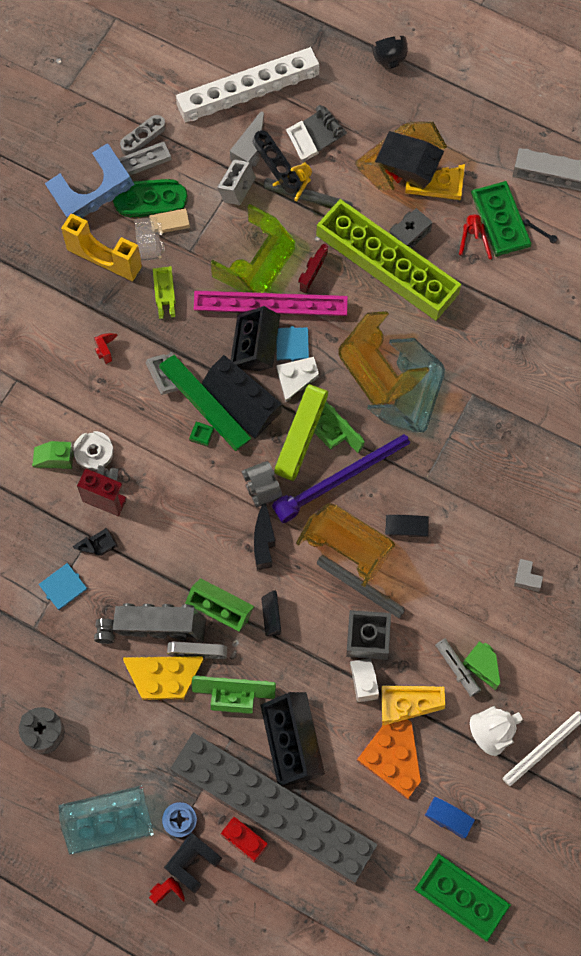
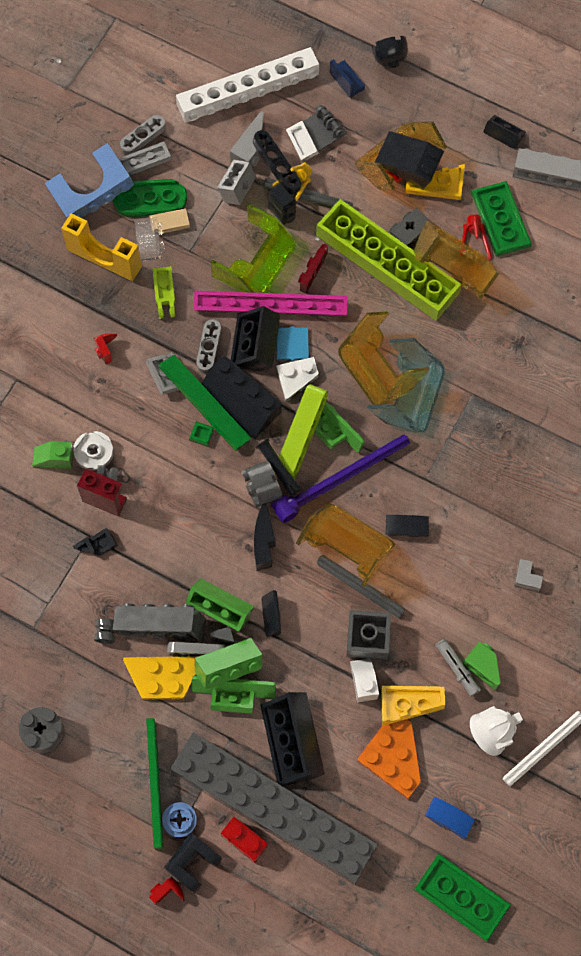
(62, 586): dark azure piece -> none
(105, 819): clear light blue slope -> none
(154, 784): none -> green tile
(206, 339): none -> light grey beam
(222, 636): none -> dark grey slope
(228, 663): none -> bright green brick
(278, 467): none -> black pin
(282, 204): none -> black brick
(346, 78): none -> dark blue panel
(455, 257): none -> clear yellow windscreen
(504, 131): none -> black slope
(552, 238): black hinge -> none

